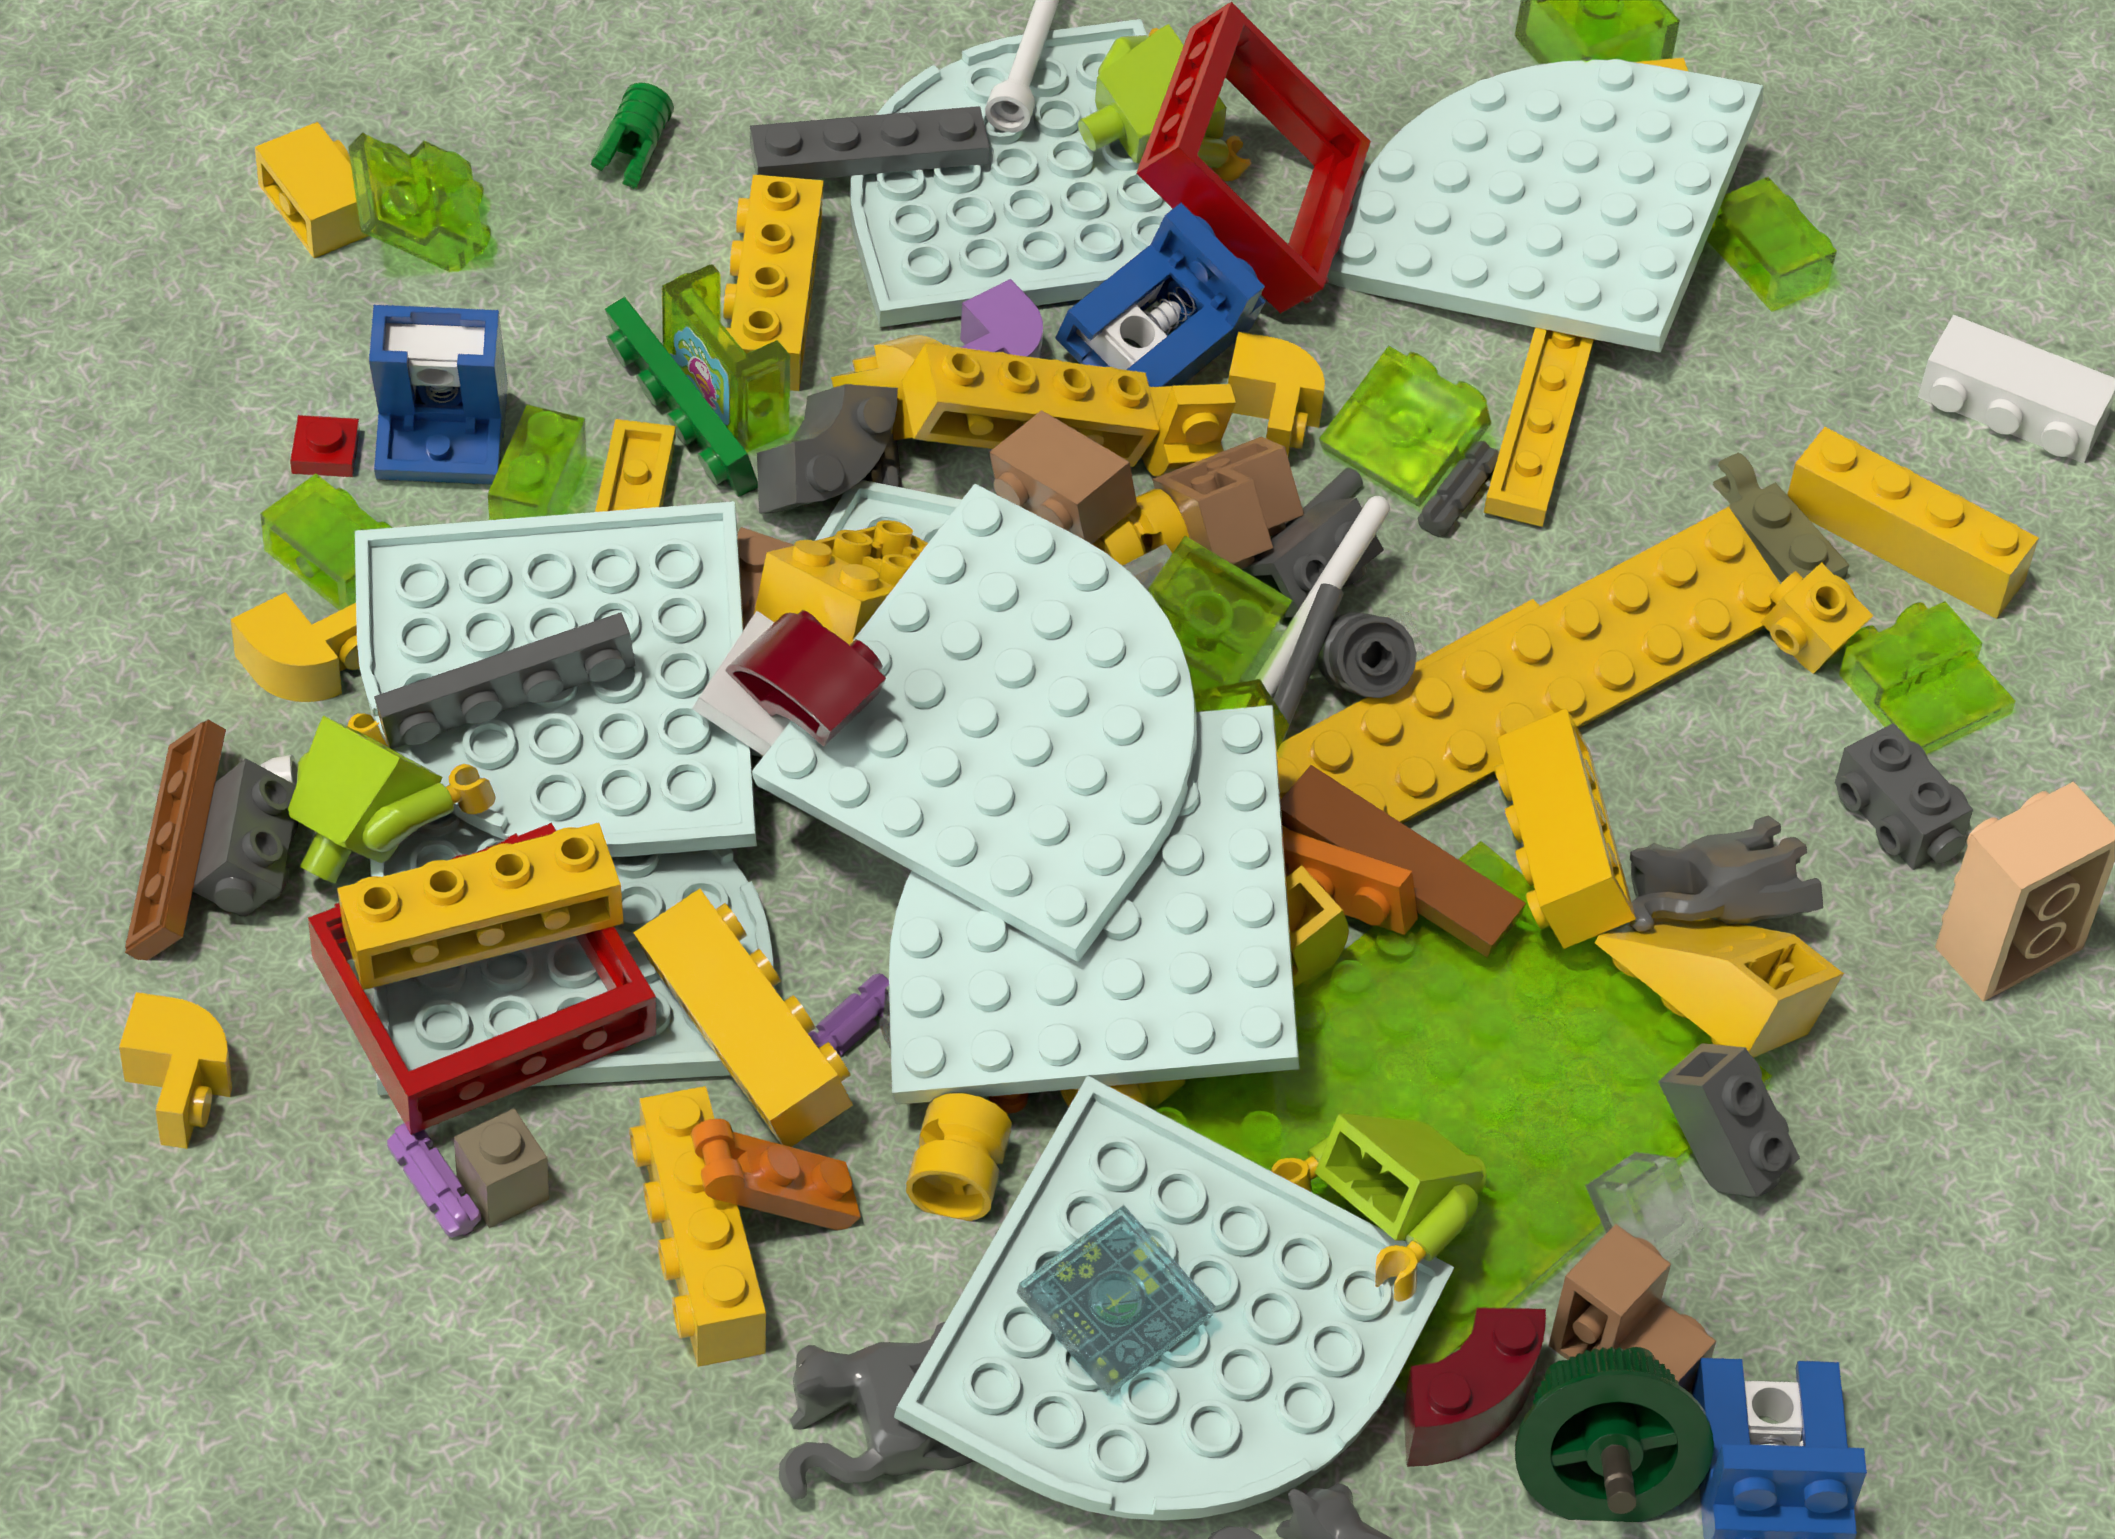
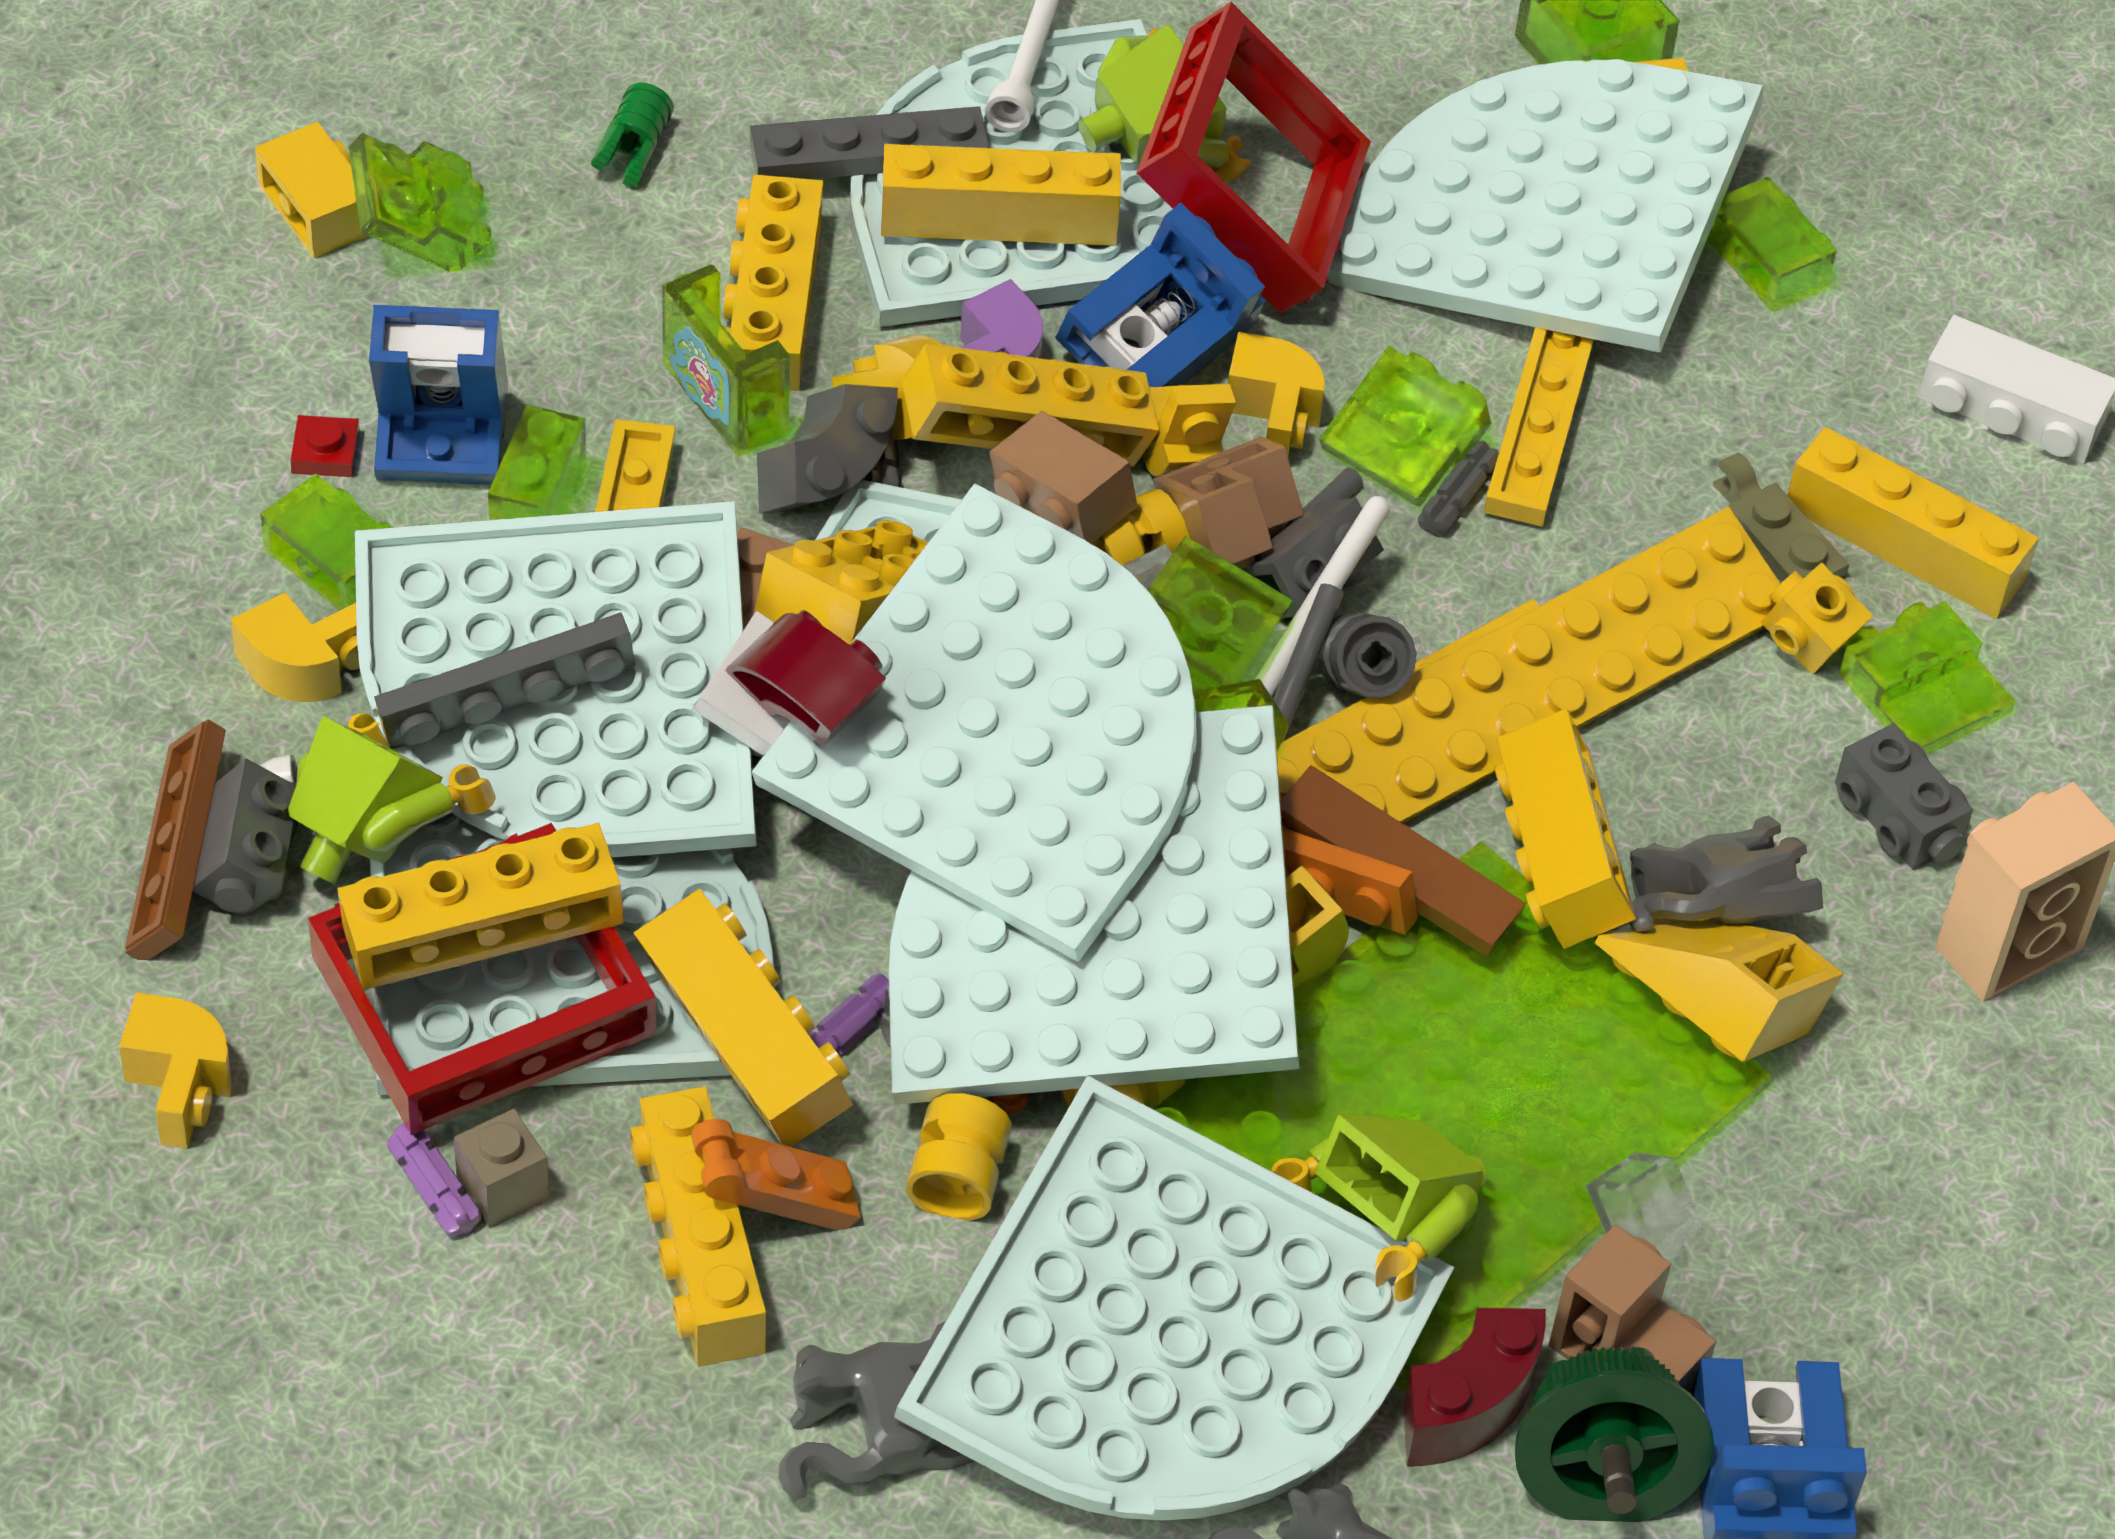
(690, 412): green plate -> none
(1001, 194): none -> yellow brick
(1115, 1300): clear light blue tile -> none
(1730, 1120): dark grey brick -> none

